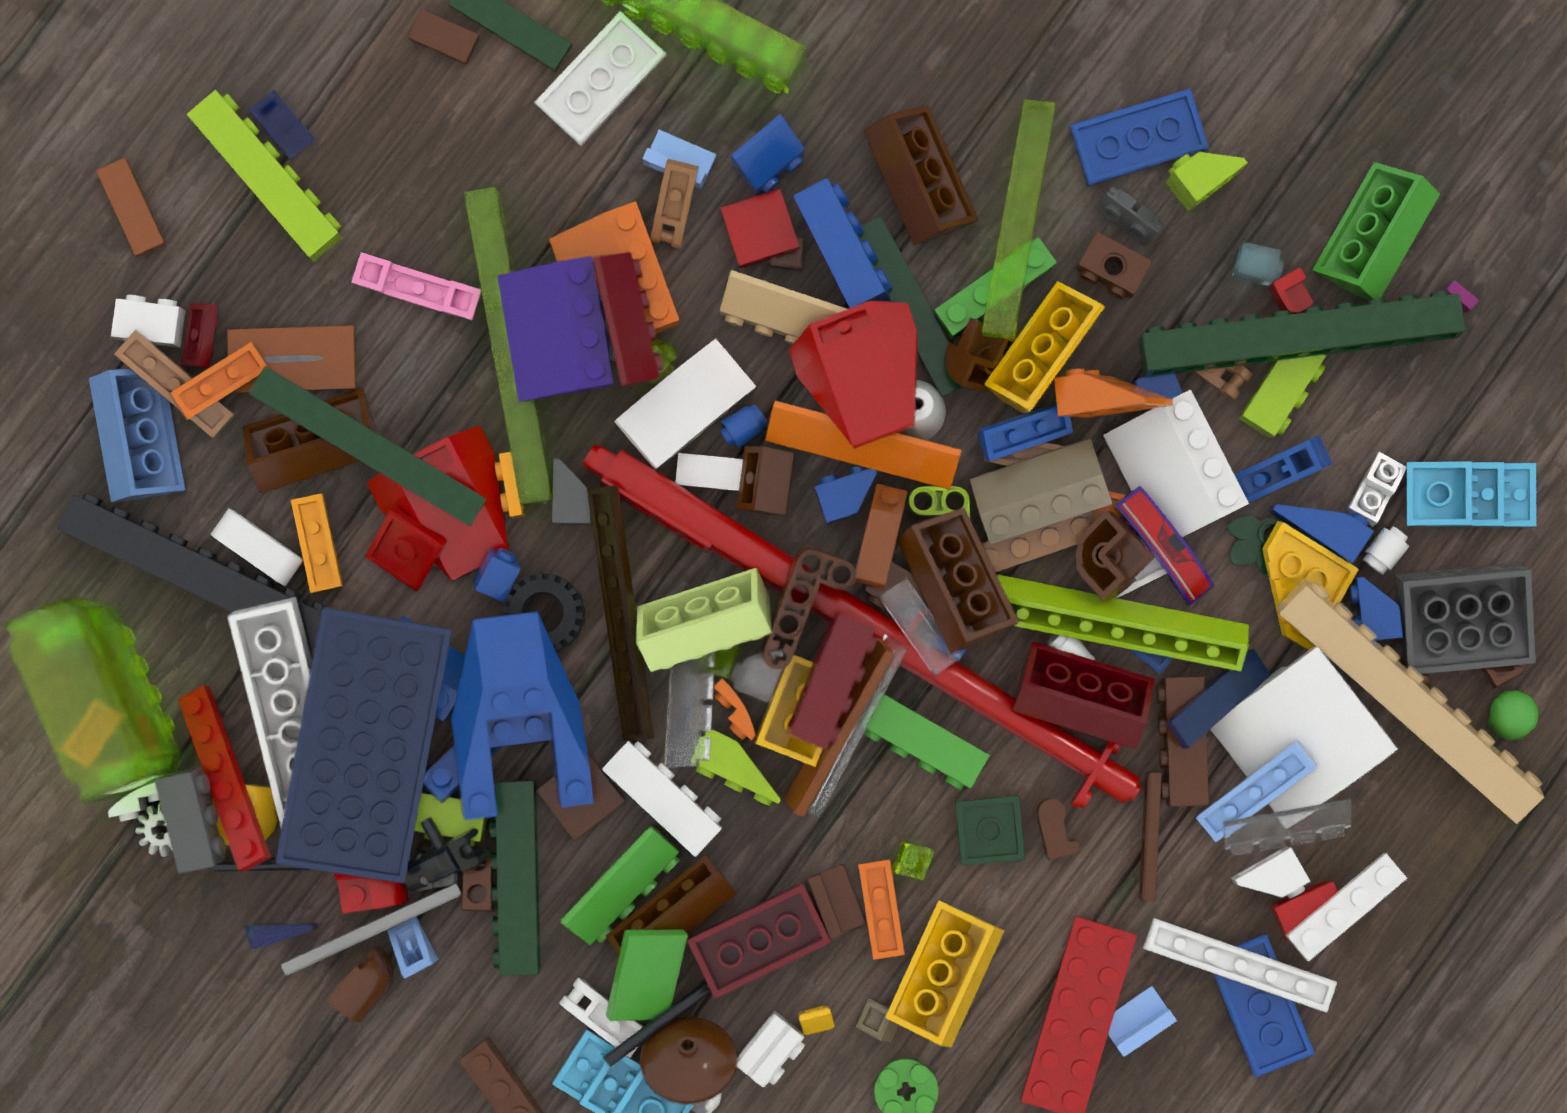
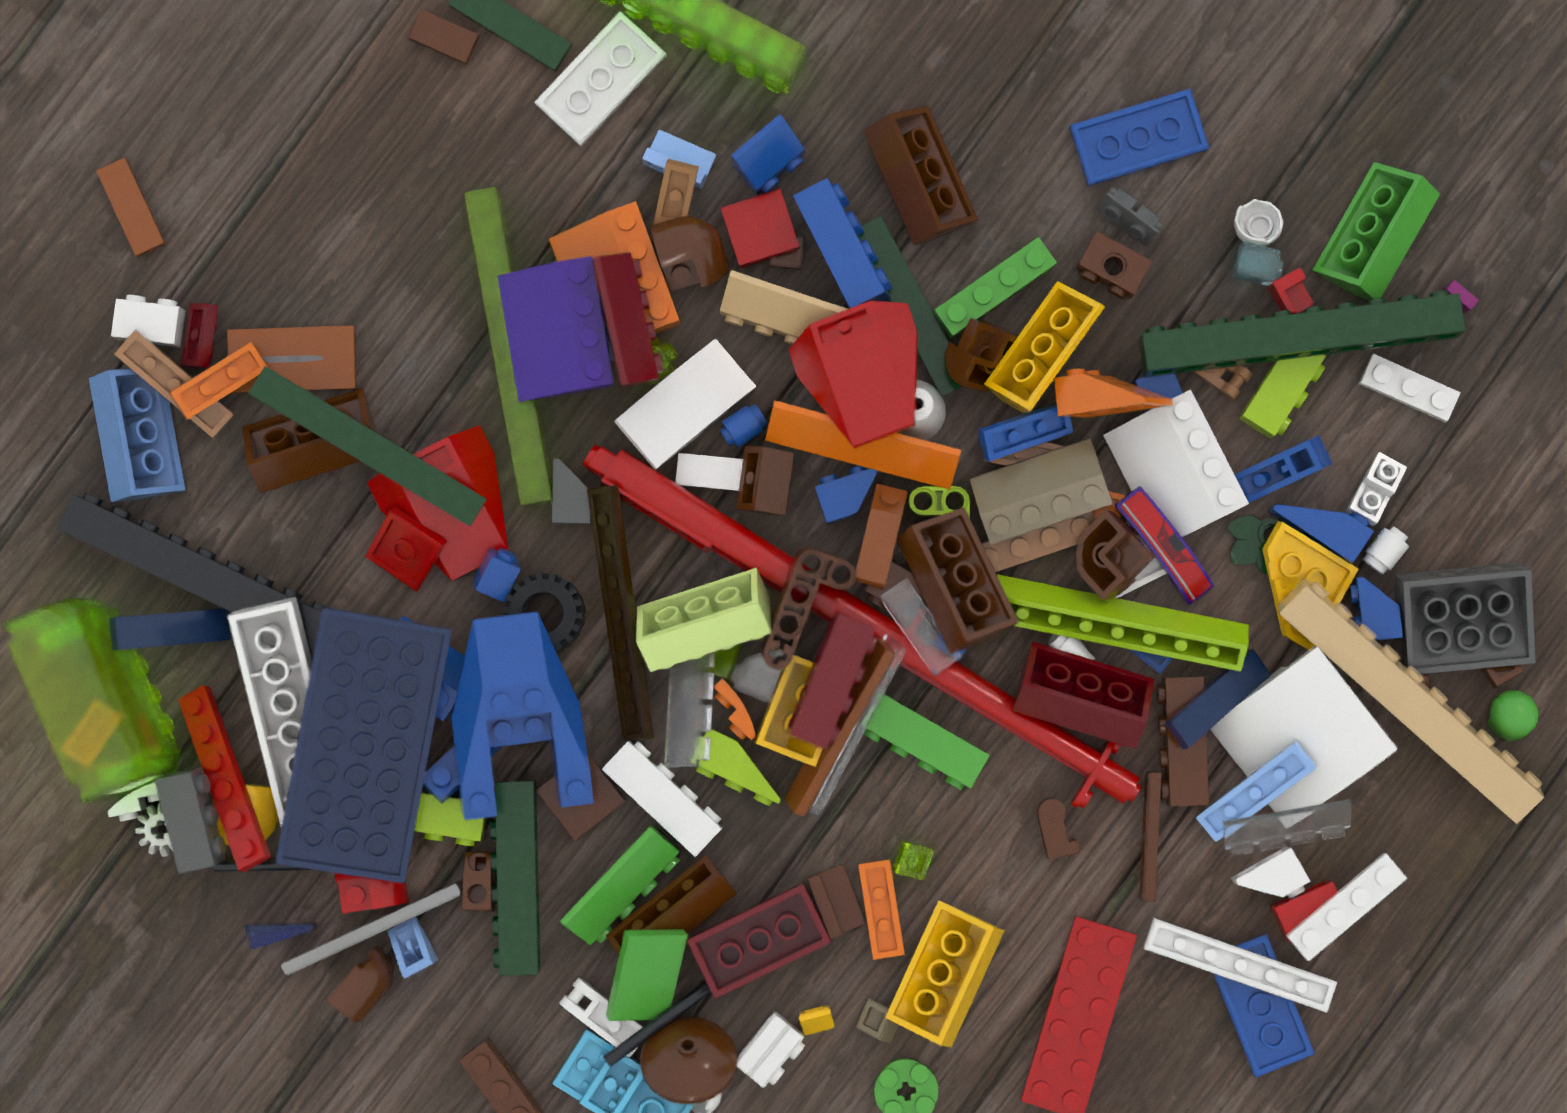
(169, 629): none -> dark blue tile
(257, 547): white beam -> none
(265, 176): lime brick -> none
(281, 124): clear blue slope -> none
(316, 543): light orange plate -> none
(416, 287): bright pink slope -> none
(444, 859): black piece -> none
(509, 499): light orange plate -> none
(689, 252): none -> reddish brown brick
(989, 830): dark green plate -> none
(1019, 219): clear neon green tile -> none
(1139, 1021): light blue panel -> none
(1202, 175): lime slope -> none
(1258, 222): none -> white hair
(1409, 388): none -> white plate
(1471, 494): medium azure slope -> none

